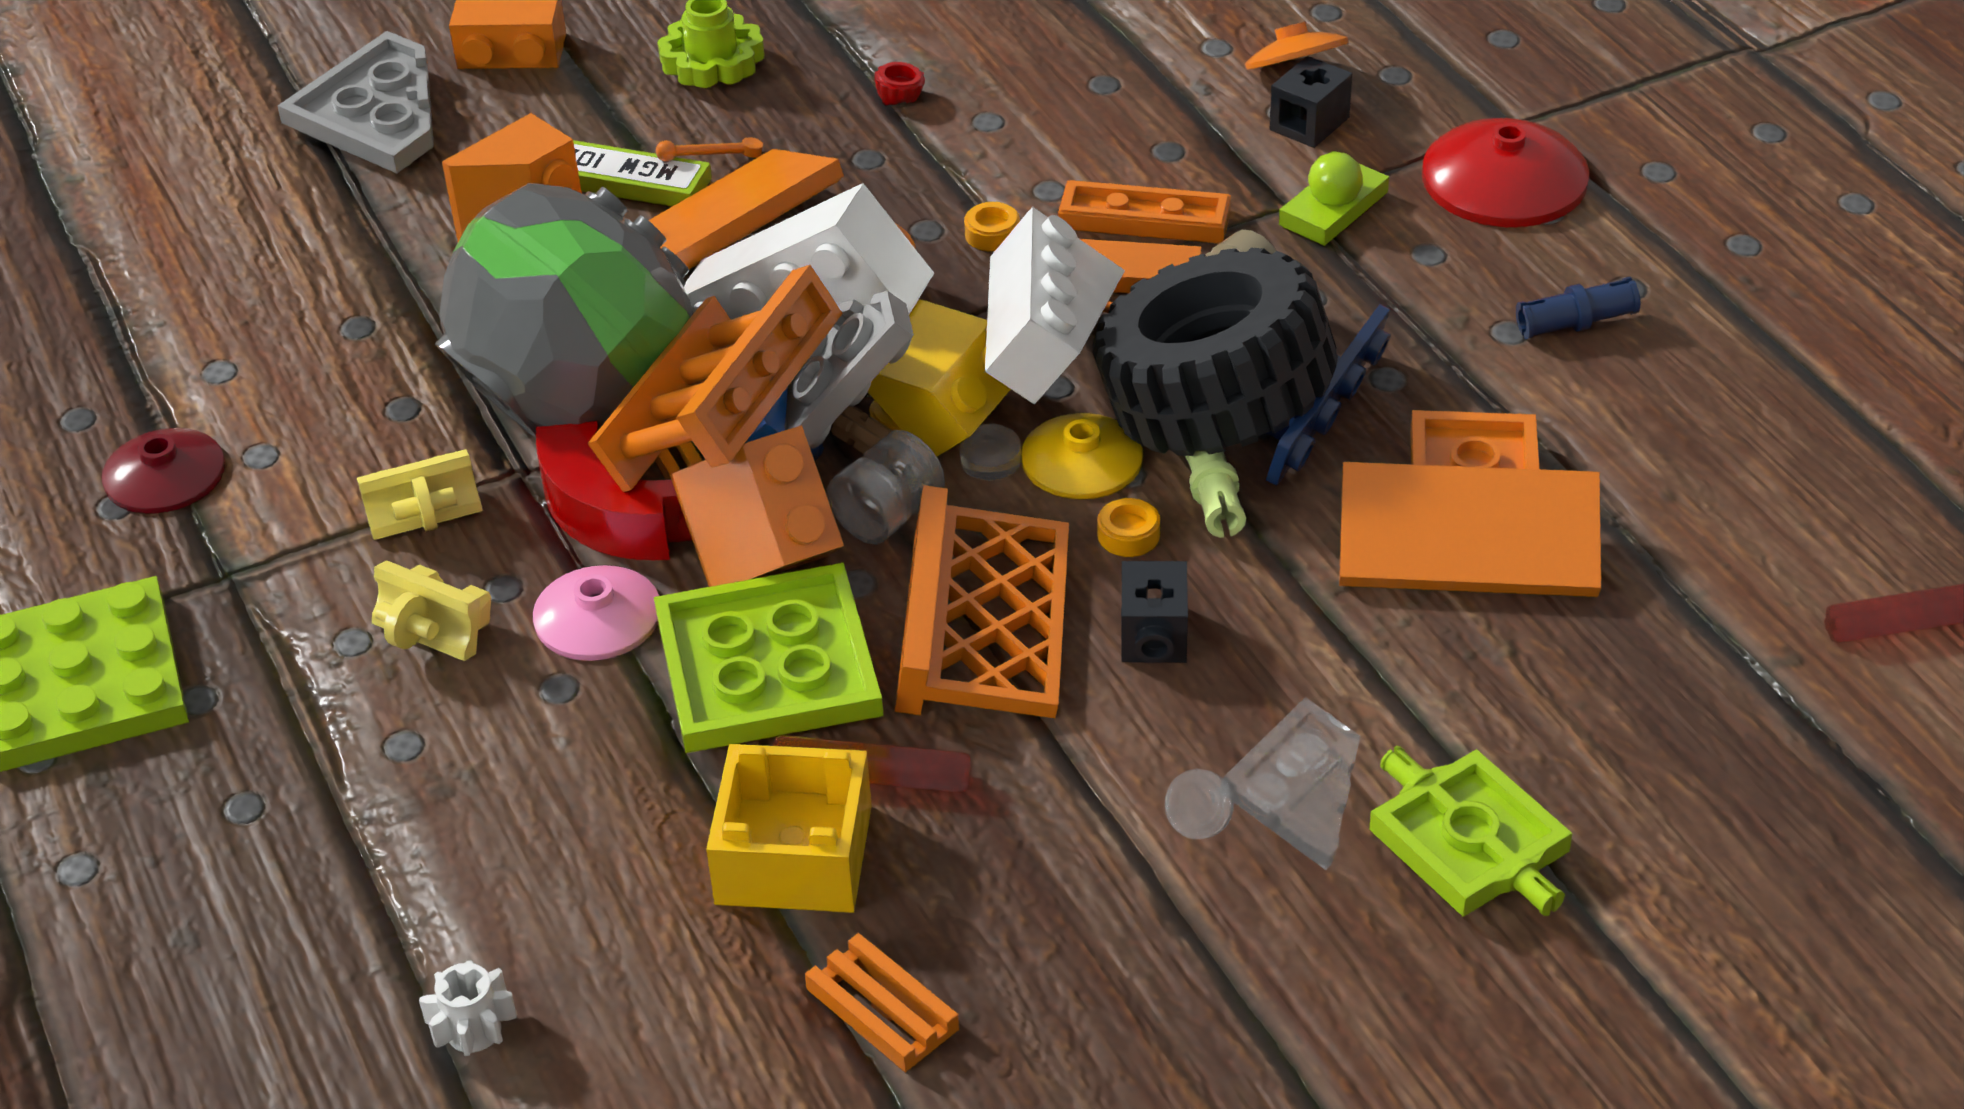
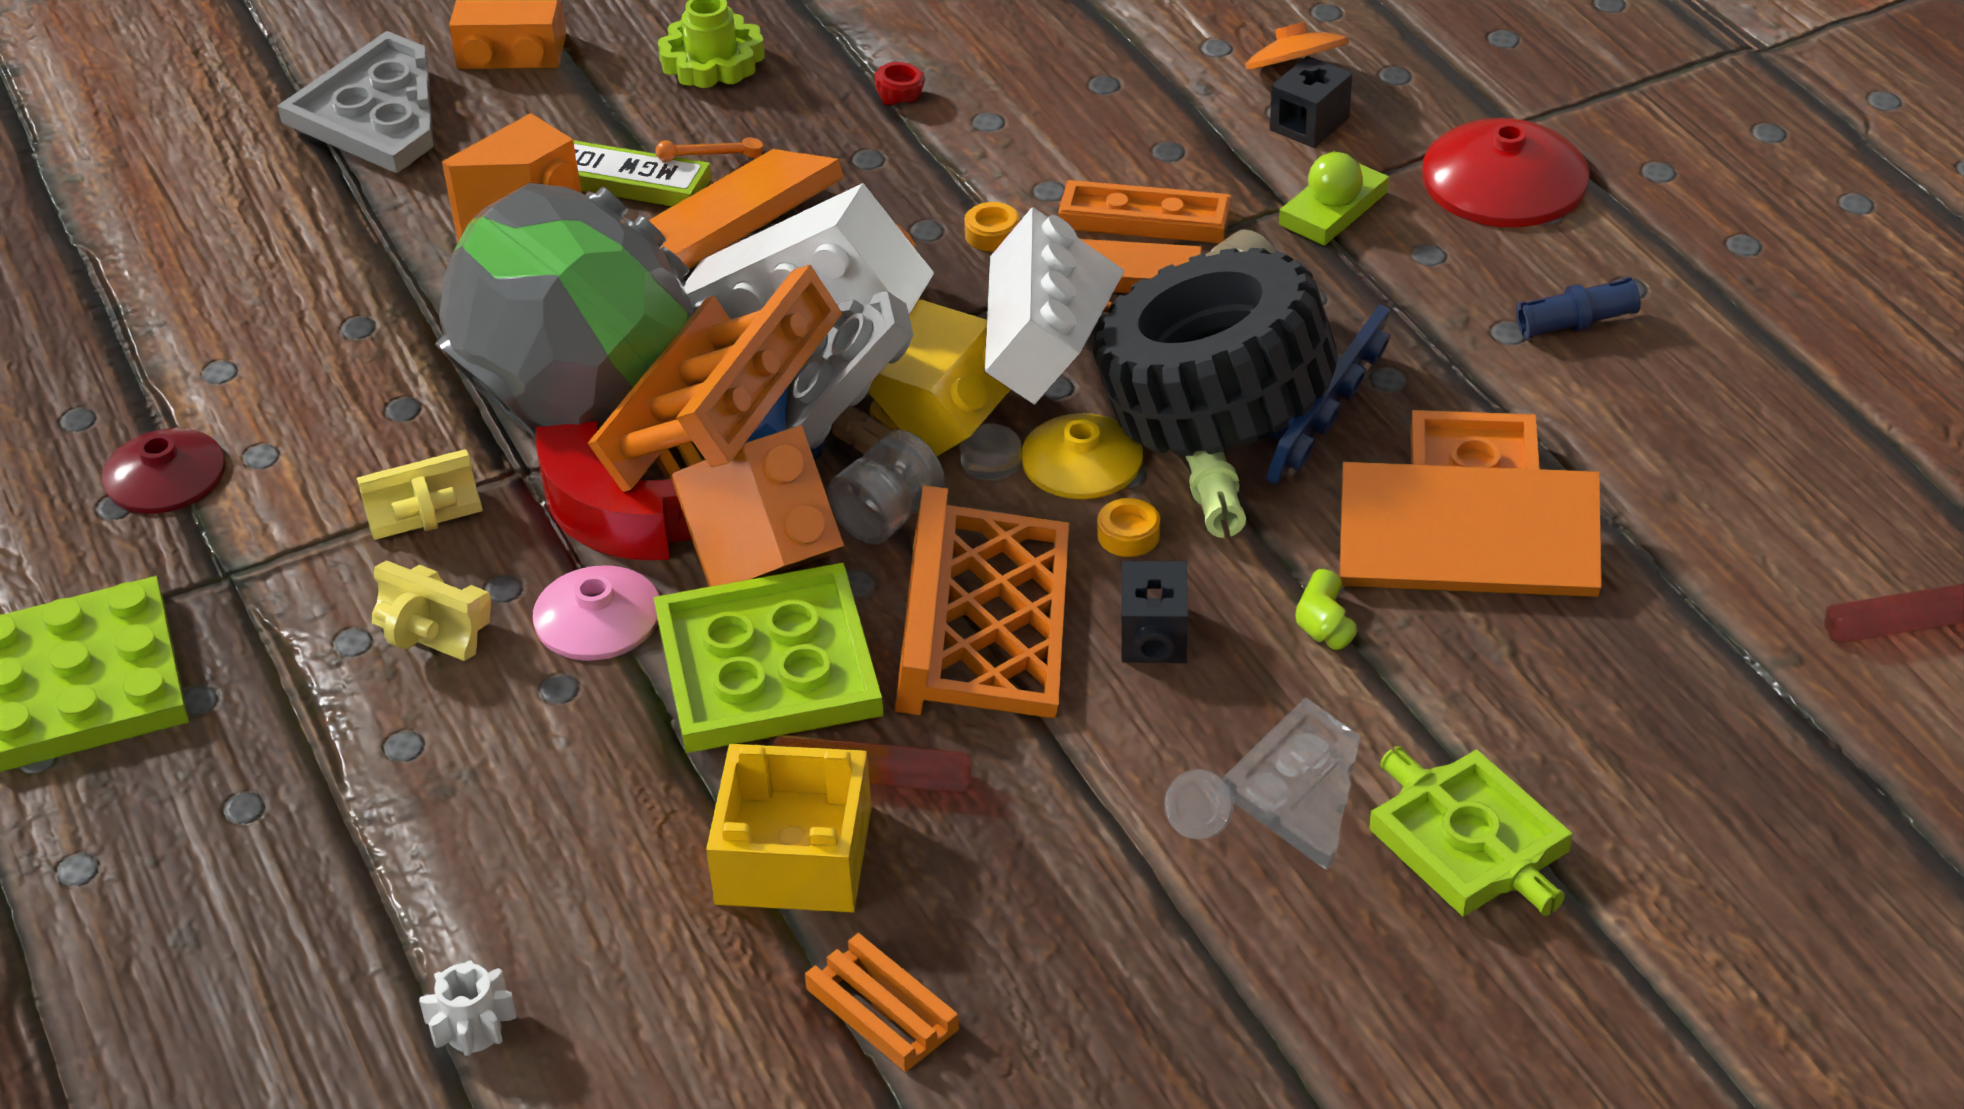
(1321, 615): none -> lime arm

